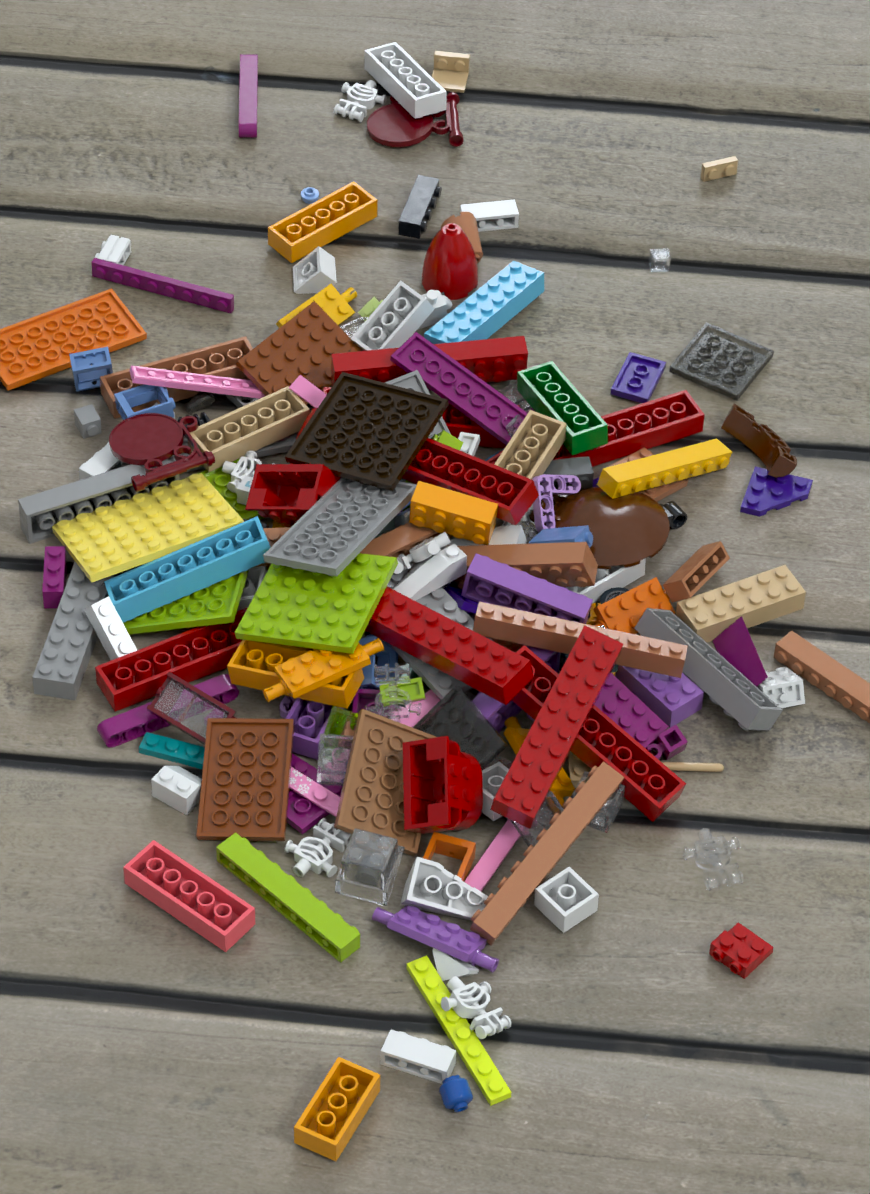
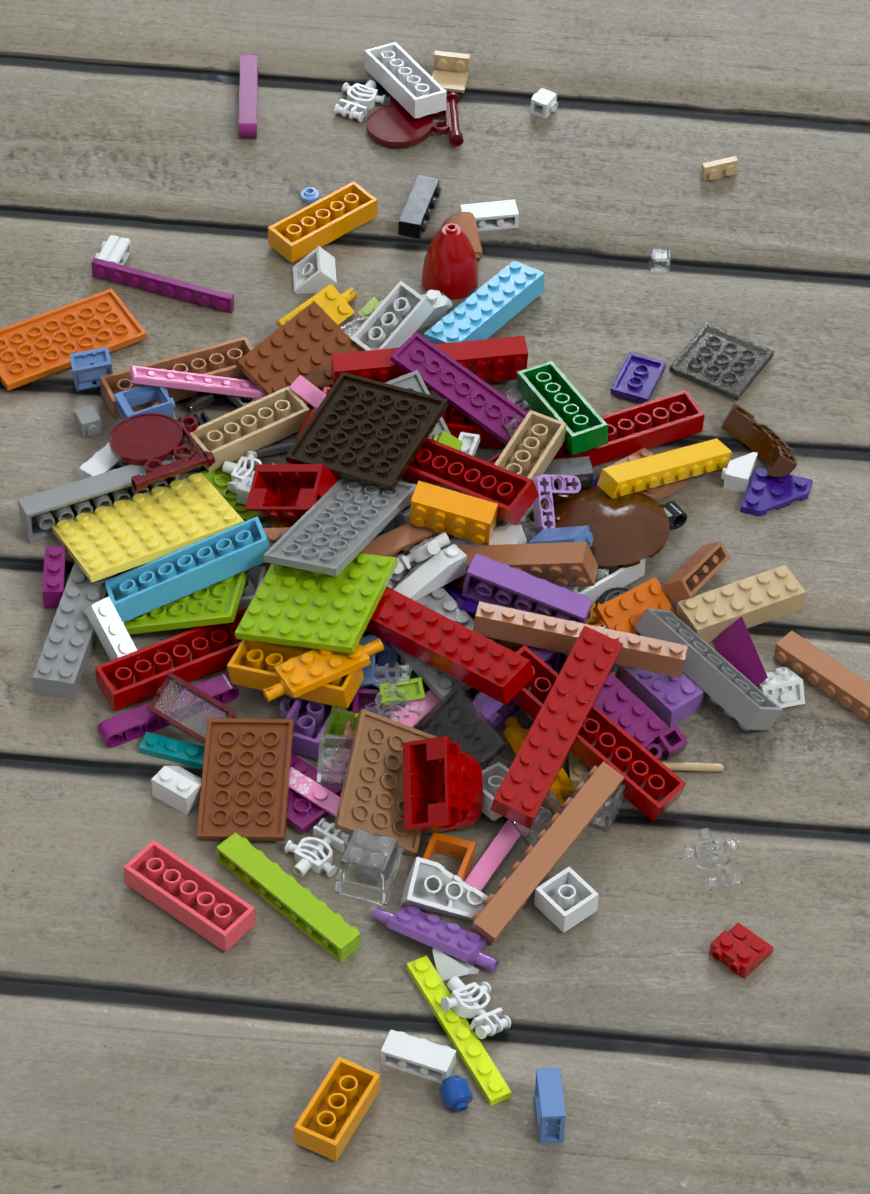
(543, 103): none -> white brick
(549, 1105): none -> medium blue window
(739, 472): none -> white slope

